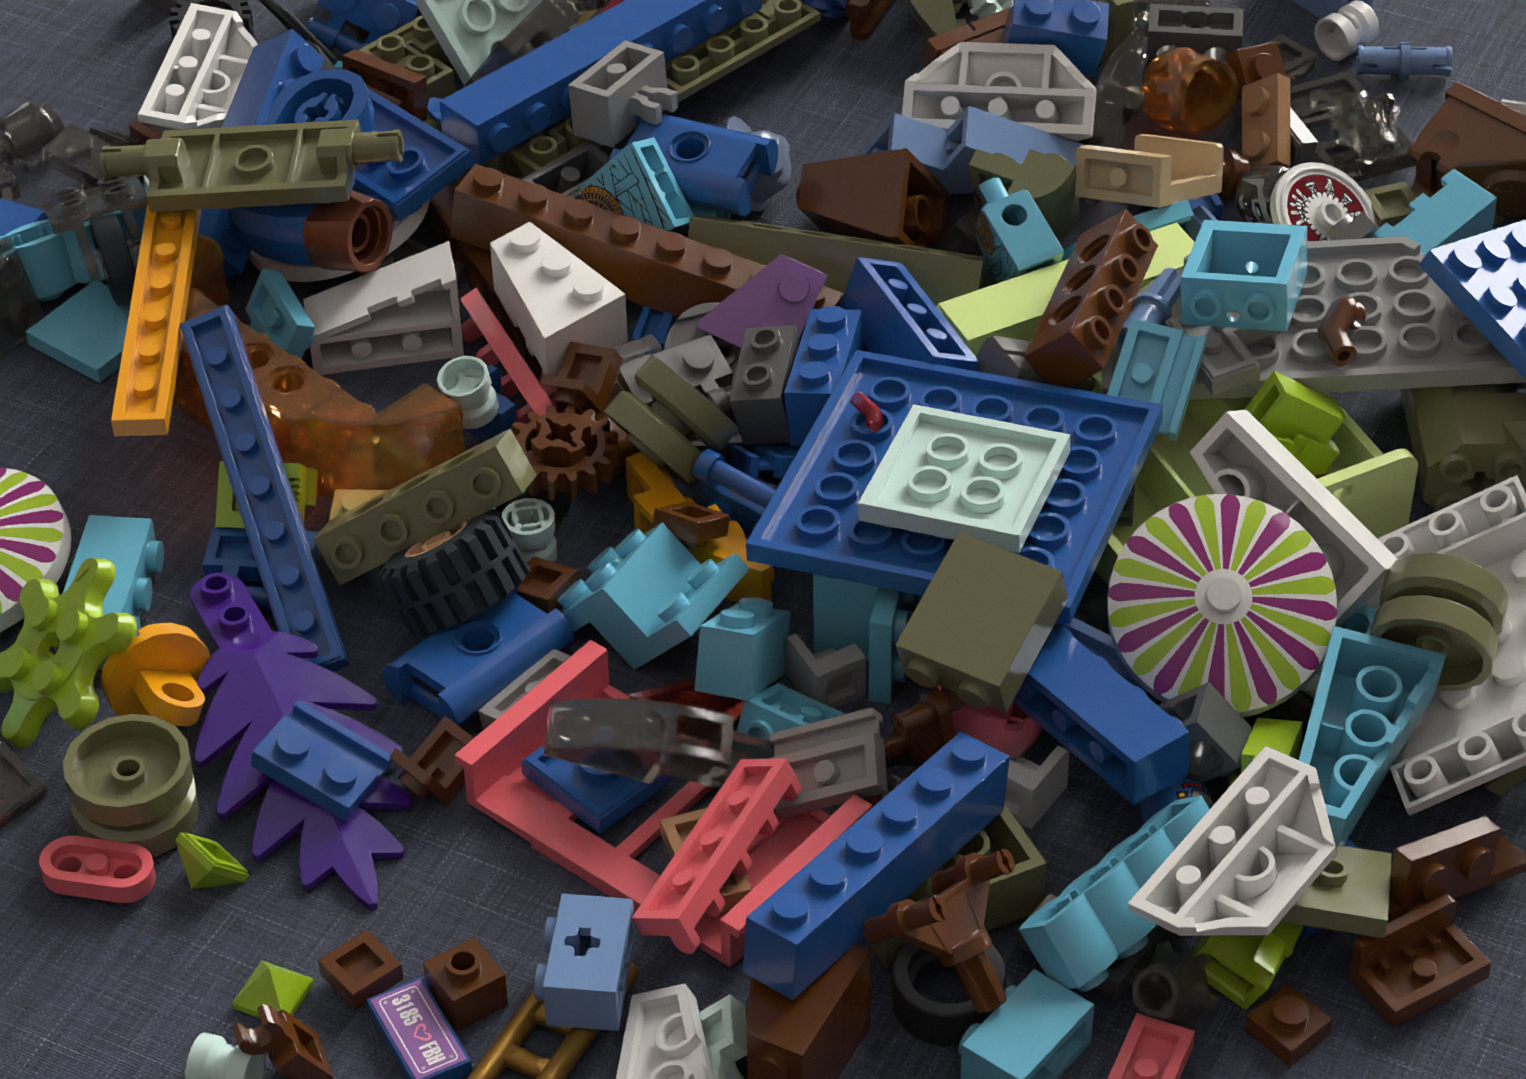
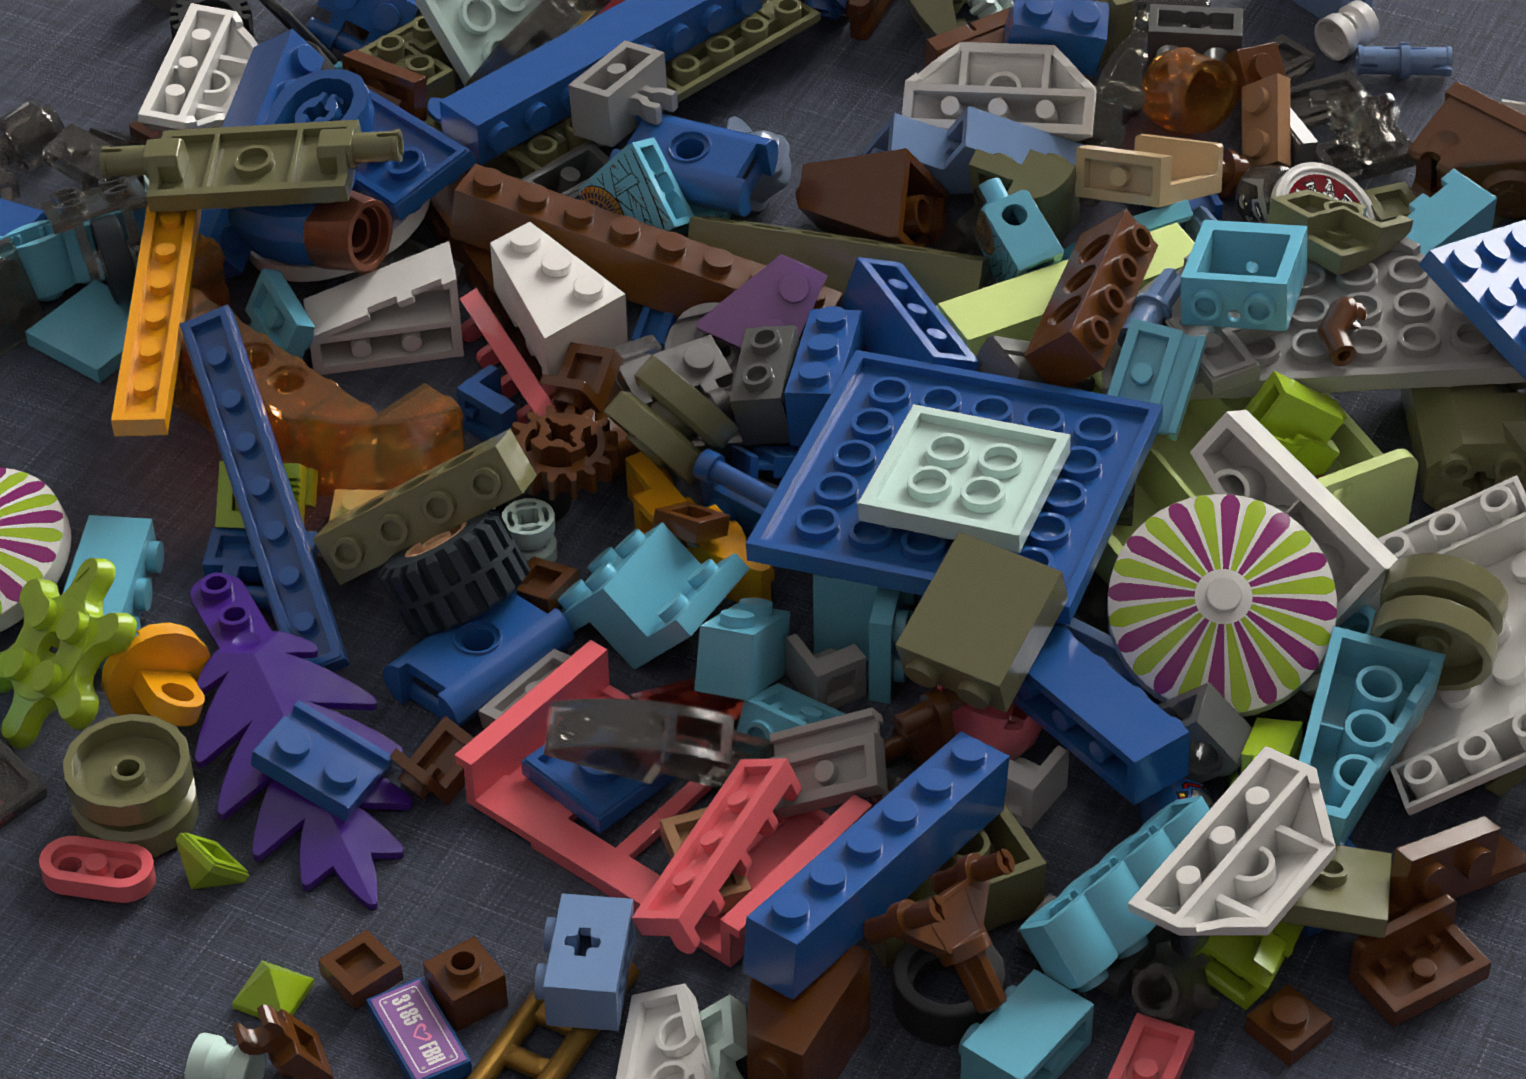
(469, 384): light aqua wheel -> none
(873, 416): red leg -> none
(1337, 229): none -> olive slope

